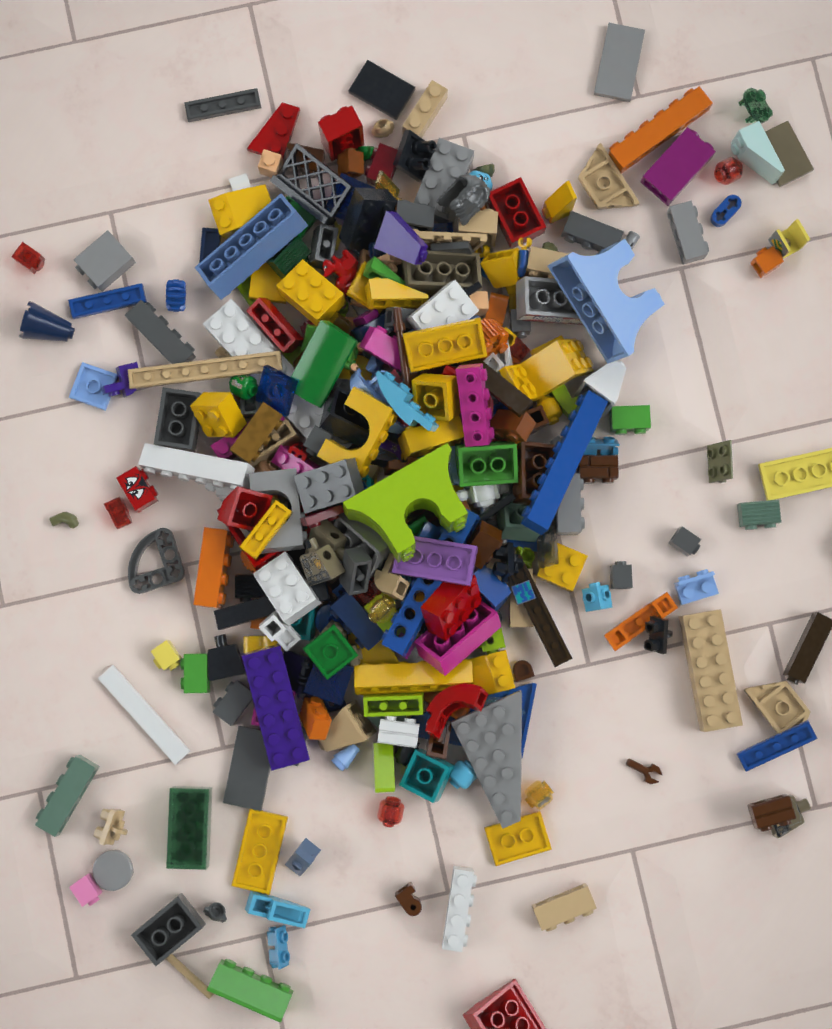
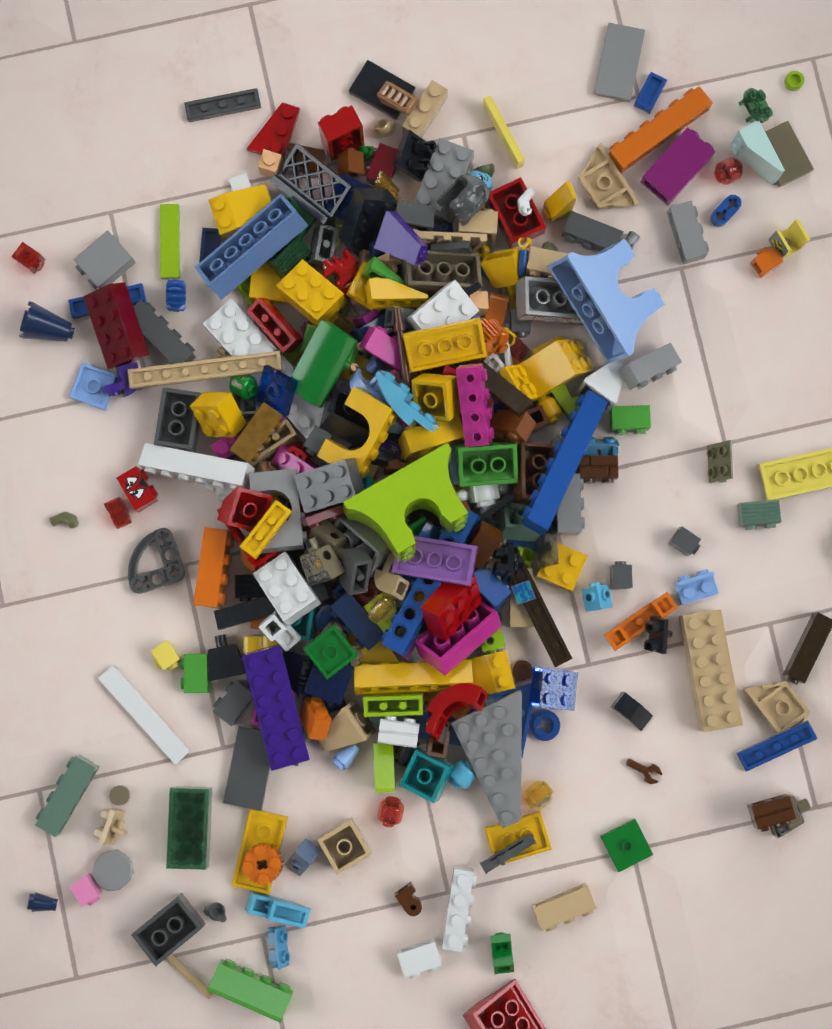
(40, 902): none -> dark blue cone
(116, 325): none -> dark red brick
(119, 795): none -> dark tan tile
(169, 241): none -> lime tile
(264, 874): none -> orange brick
(344, 845): none -> tan brick
(389, 90): none -> medium nougat slope
(419, 958): none -> white brick
(502, 953): none -> green brick
(503, 132): none -> light yellow tile
(507, 853): none -> dark grey pin
(523, 202): none -> white arm
(539, 733): none -> blue gear
(553, 689): none -> clear blue brick
(626, 845): none -> green plate
(631, 710): none -> black slope
(650, 92): none -> blue tile
(650, 367): none -> light grey brick
(794, 80): none -> lime tile

